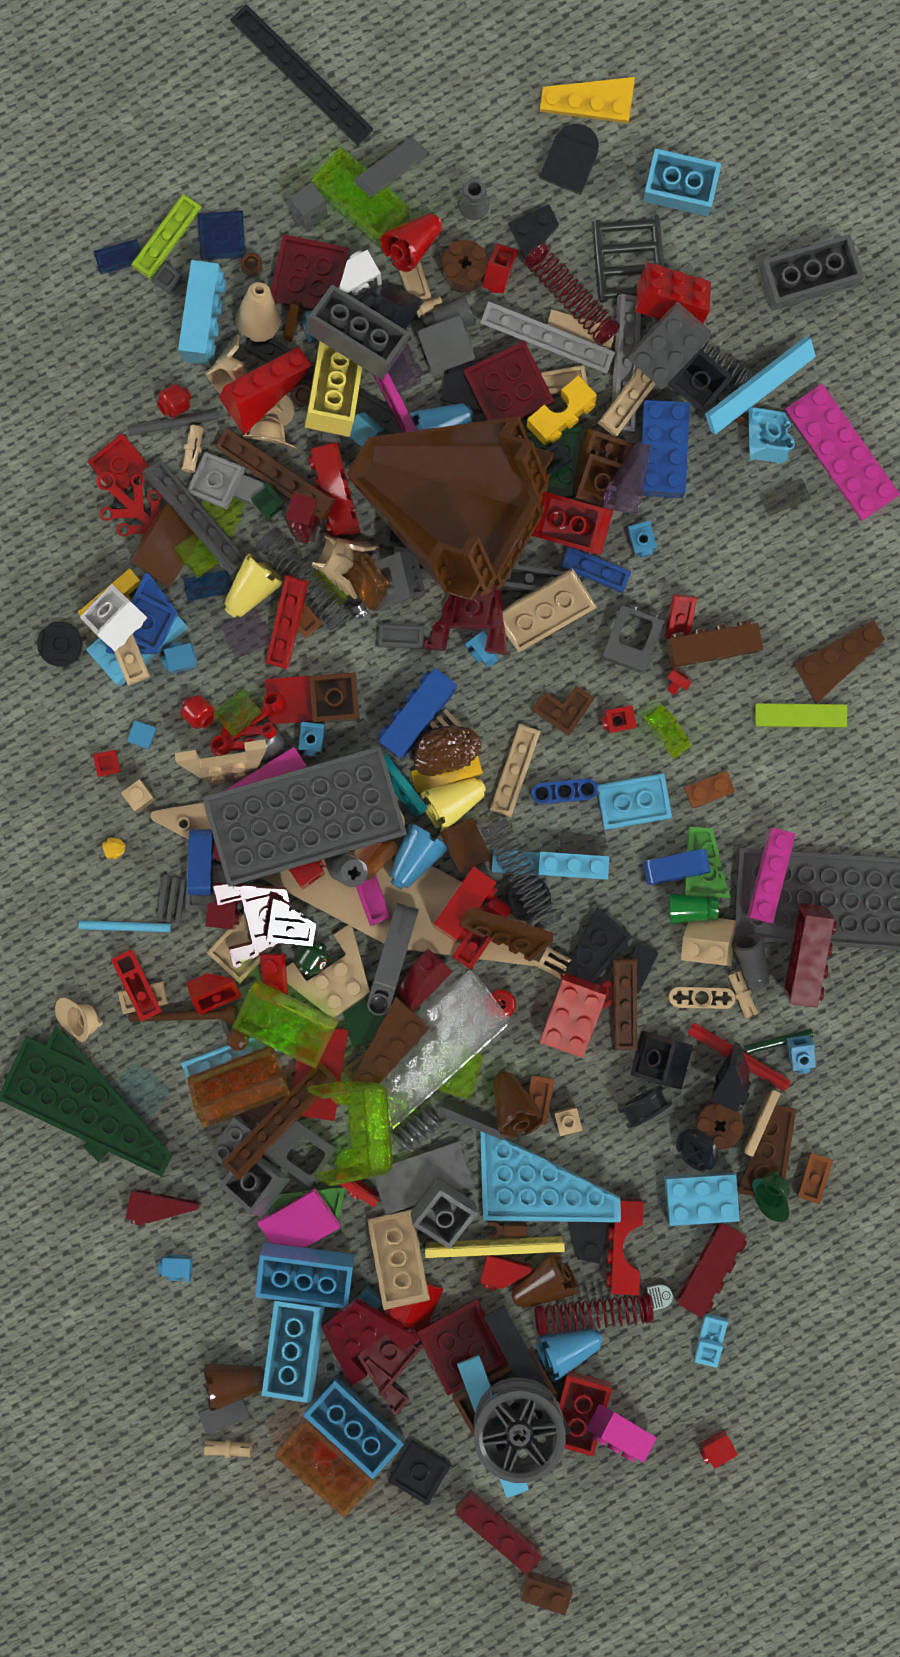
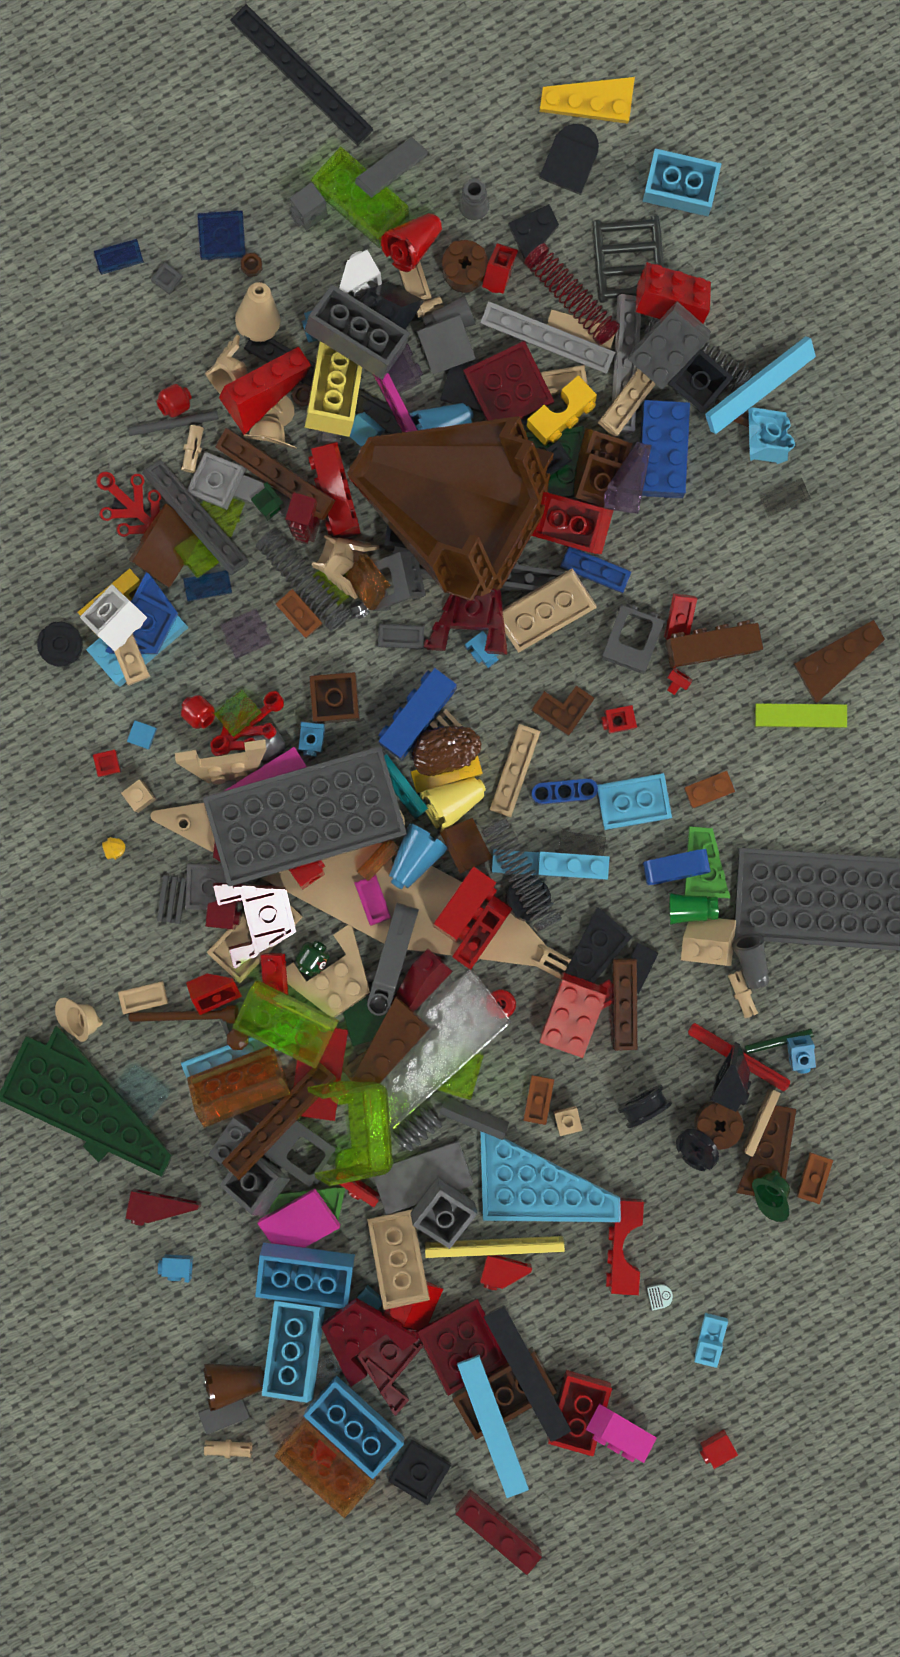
(120, 460): red tile -> none
(124, 926): medium azure bar -> none
(136, 984): red slope -> none
(166, 236): lime tile -> none
(179, 658): dark azure brick -> none
(200, 862): blue beam -> none
(201, 313): medium azure brick -> none
(251, 586): light yellow cone -> none
(287, 621): red tile -> none
(289, 925): wing -> none
(293, 320): reddish brown tile -> none
(296, 698): red tile -> none
(307, 270): dark red plate -> none
(347, 869): dark grey piece -> none
(509, 1229): reddish brown bar -> none
(512, 933): reddish brown wing -> none
(514, 1107): reddish brown cone -> none
(541, 1456): dark grey wheel -> none
(545, 1283): reddish brown cone -> none
(546, 1592): reddish brown brick -> none
(567, 1350): dark azure cone -> none
(588, 1239): black wing -> none
(638, 548): dark azure brick -> none
(646, 1313): dark red piece -> none
(661, 1060): black slope -> none
(667, 730): clear neon green slope -> none
(701, 1198): medium azure brick -> none
(711, 1268): dark red brick -> none
(718, 992): tan beam -> none
(771, 875): dark pink brick -> none
(809, 955): dark red brick -> none
(811, 272): dark grey brick -> none
(841, 452): dark pink plate -> none

